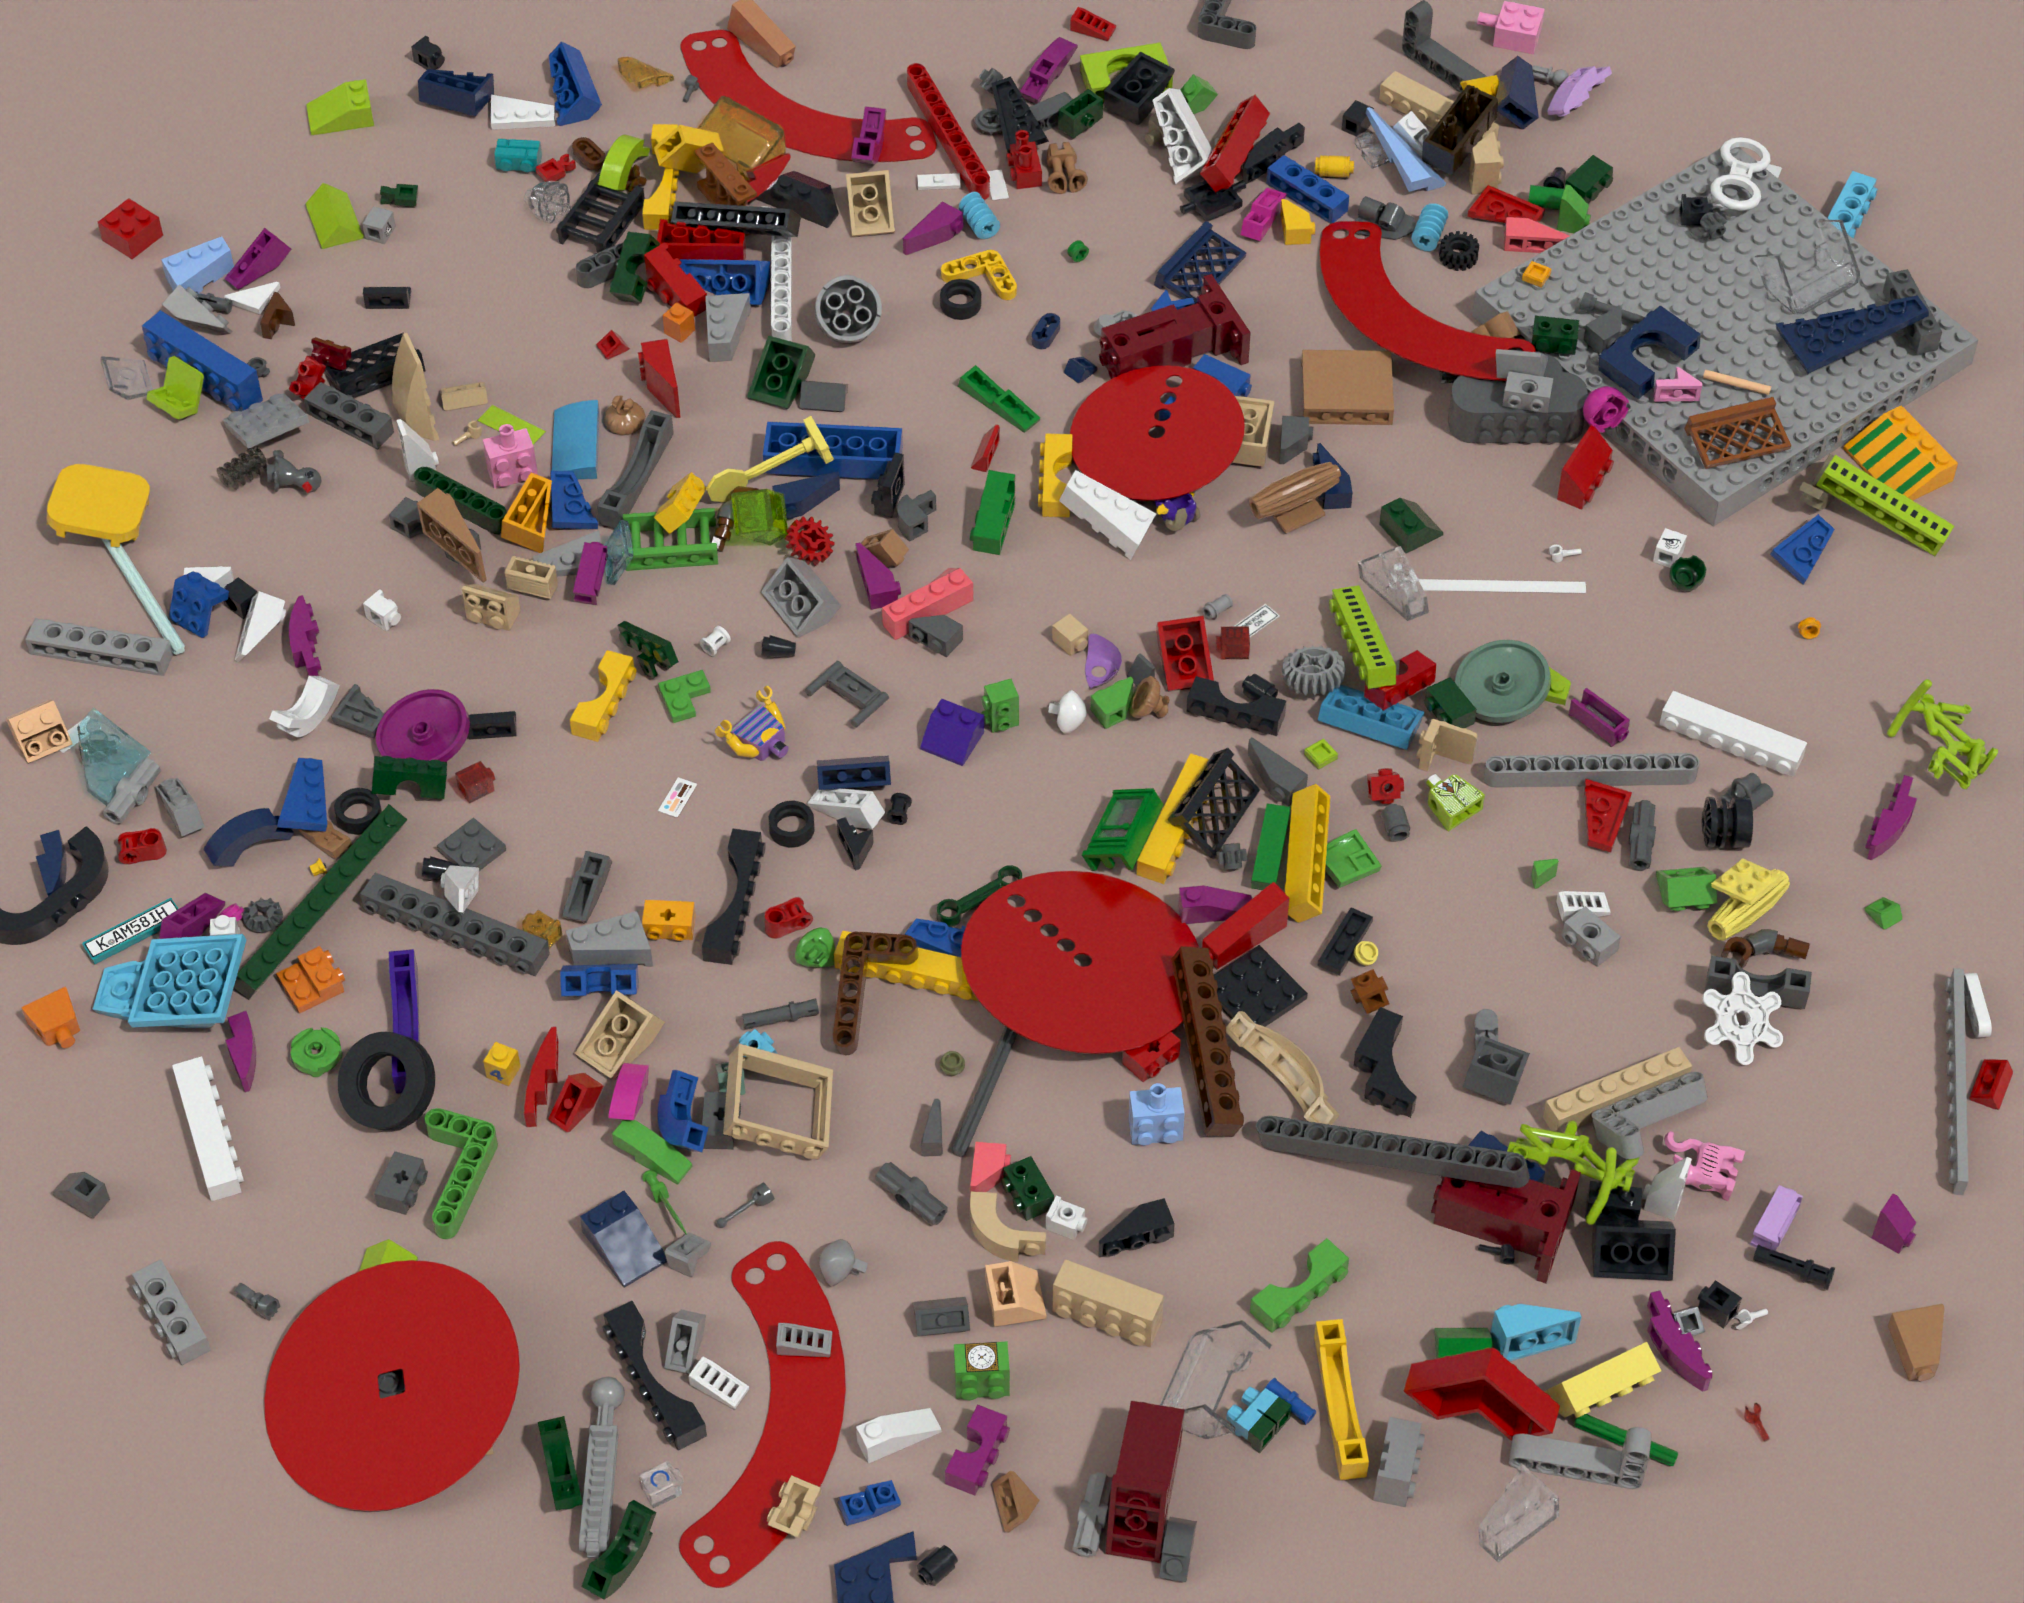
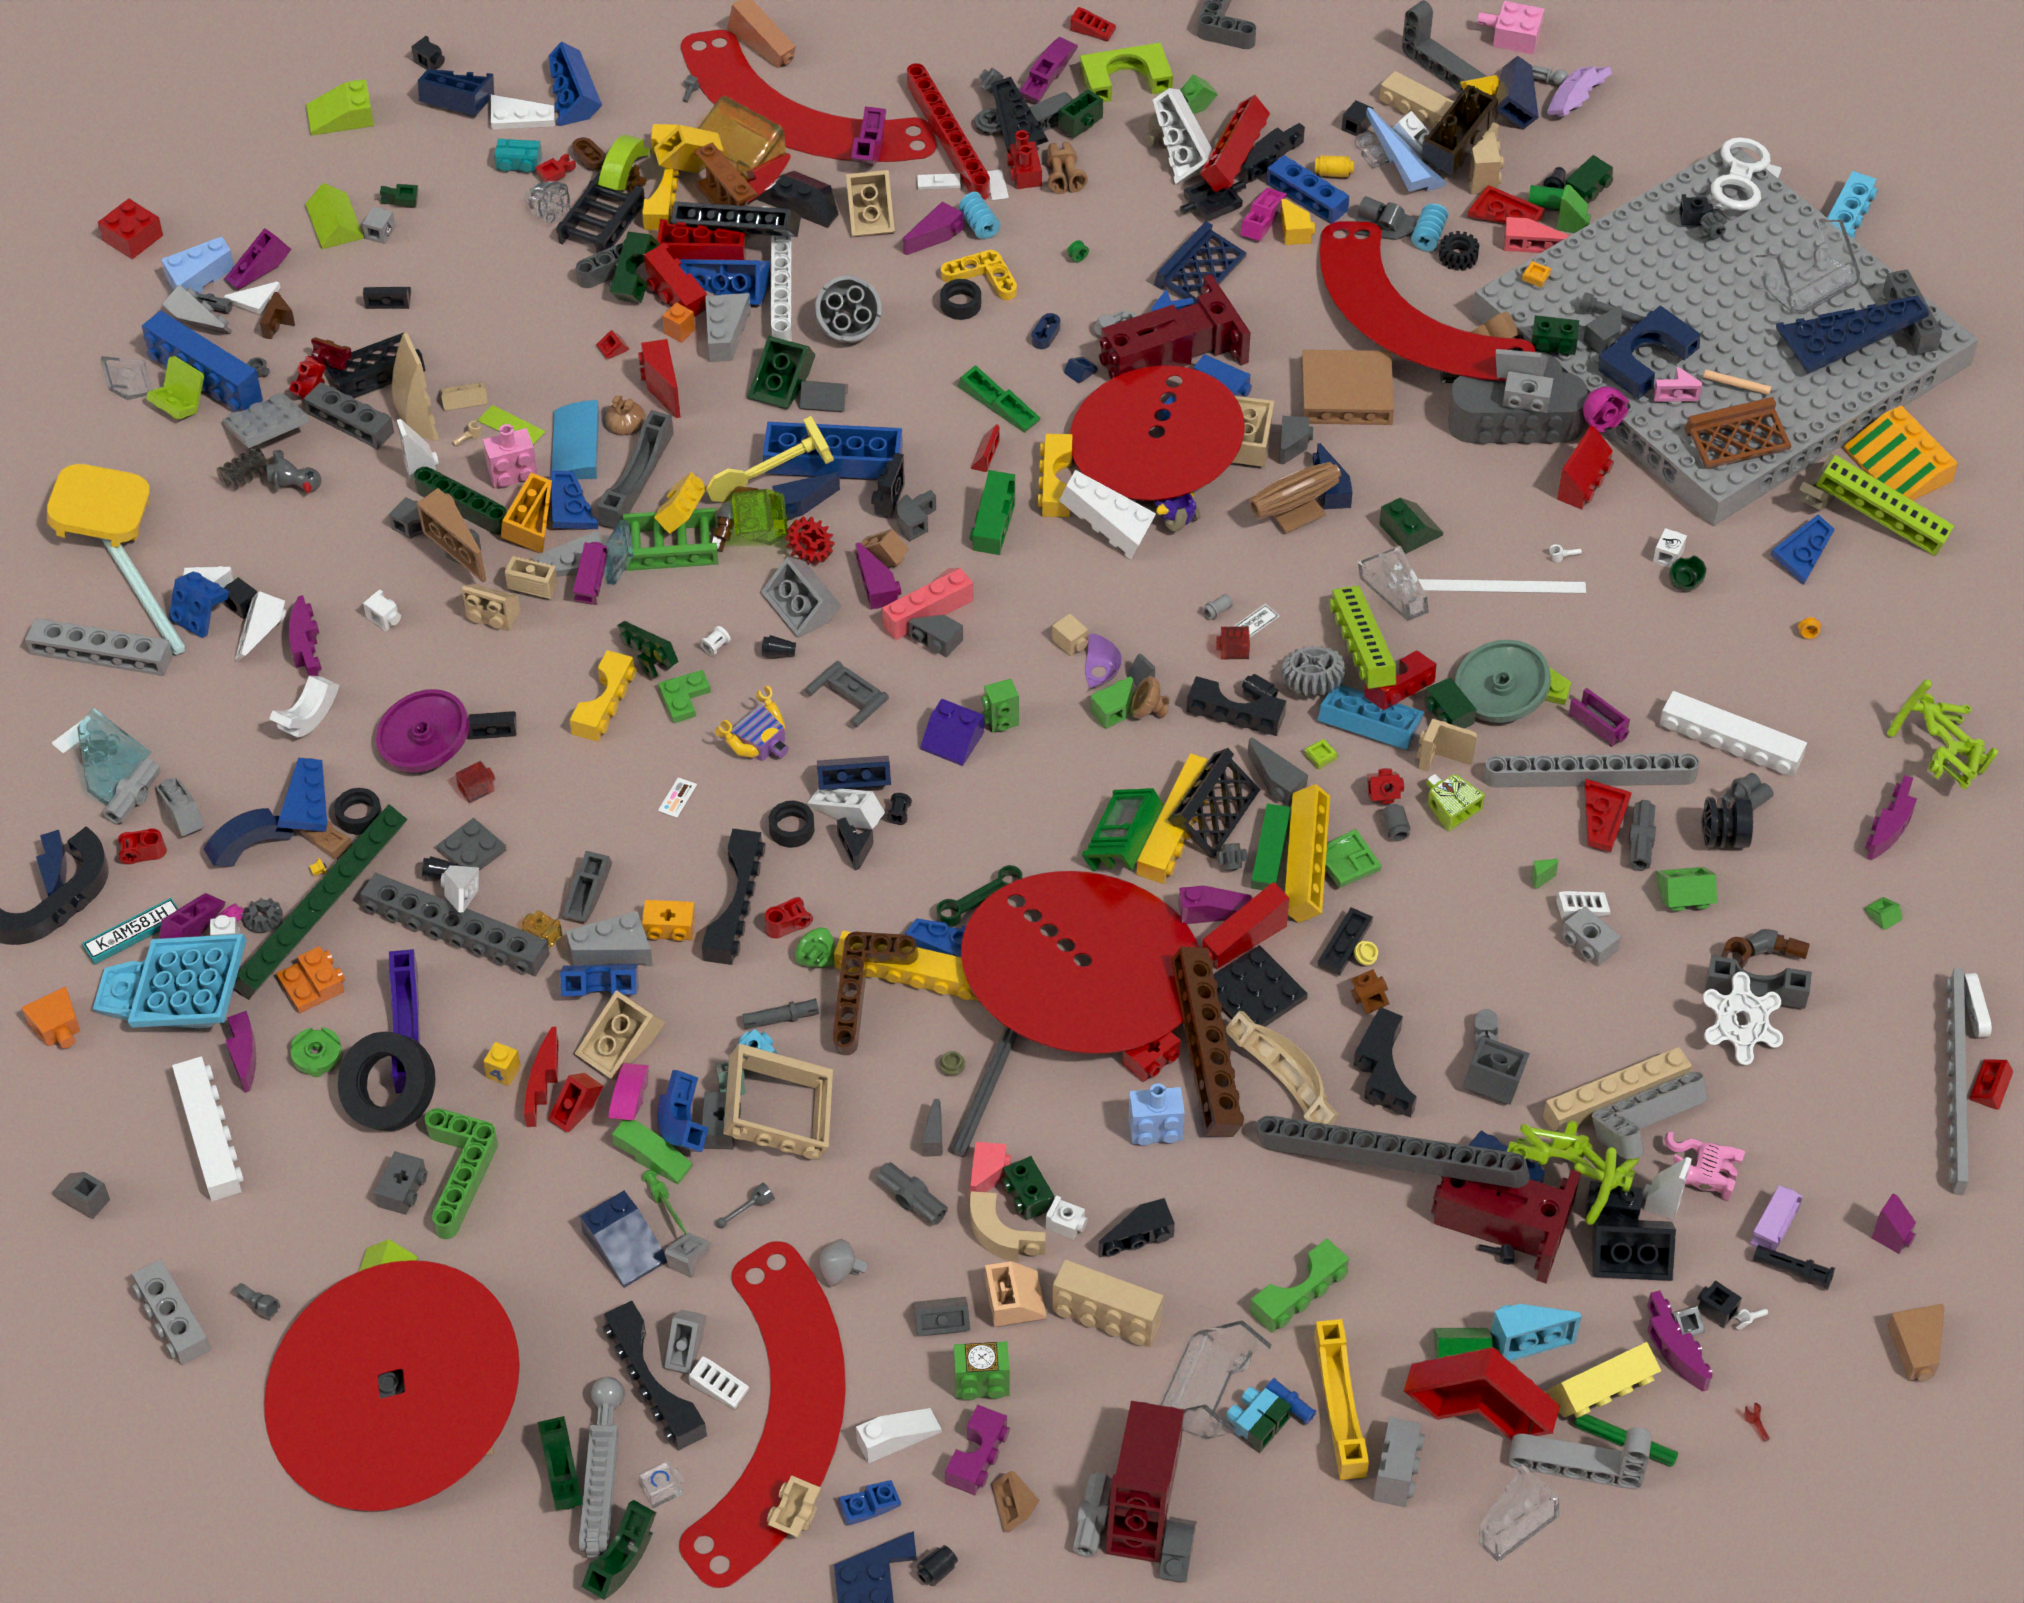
(39, 730): light nougat slope -> none
(358, 713): dark grey wing -> none
(390, 772): dark green arch -> none
(642, 73): clear yellow slope -> none
(804, 1332): light grey slope -> none
(1070, 711): white piece -> none
(1136, 87): black slope -> none
(1184, 651): red slope -> none
(1752, 894): light yellow plate -> none

